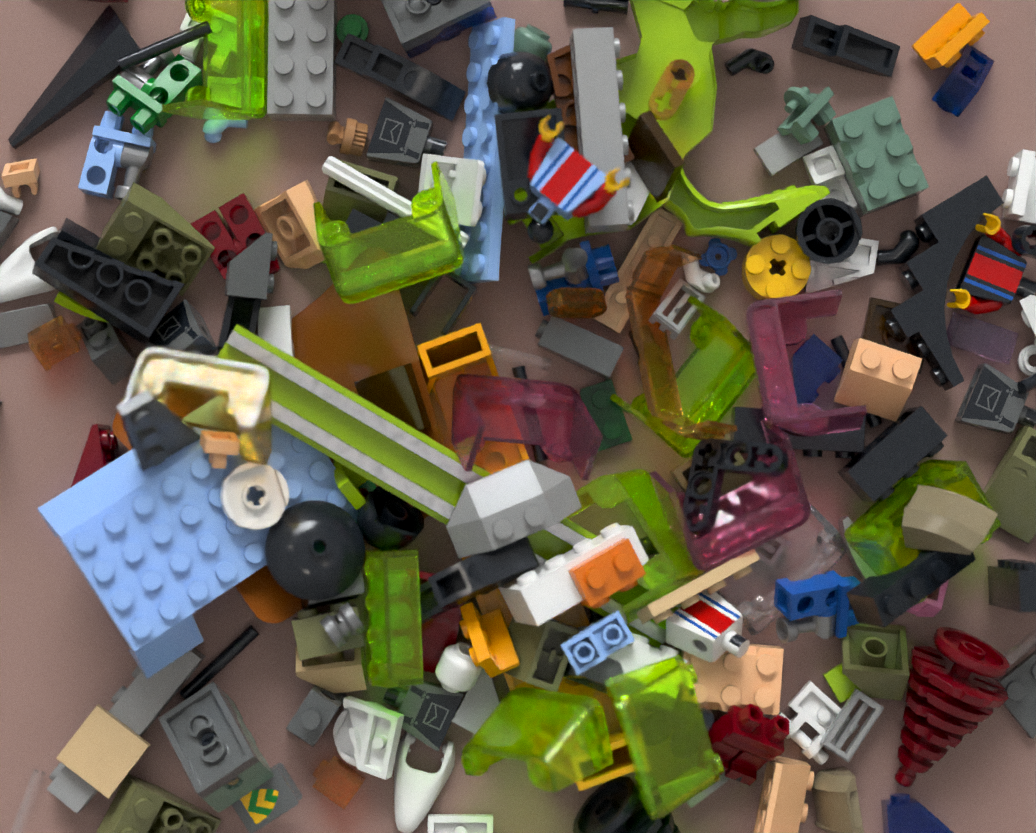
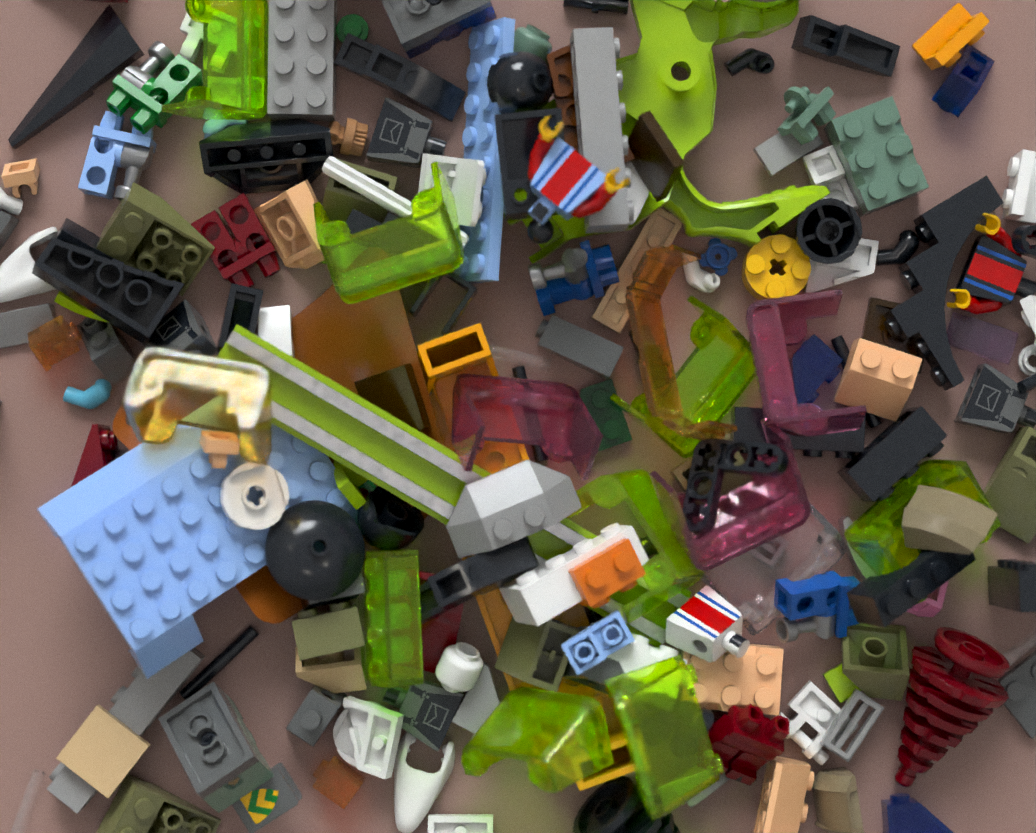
(91, 397): none -> medium azure arm
(153, 429): dark grey wing -> none
(164, 45): black bar -> none
(249, 271): dark grey slope -> none
(266, 155): none -> black wedge
(343, 625): flat silver wheel -> none
(490, 640): light orange bracket -> none
(576, 302): clear orange beam -> none
(666, 322): light grey tile -> none
(677, 93): clear orange beam -> none
(688, 594): tan plate -> none

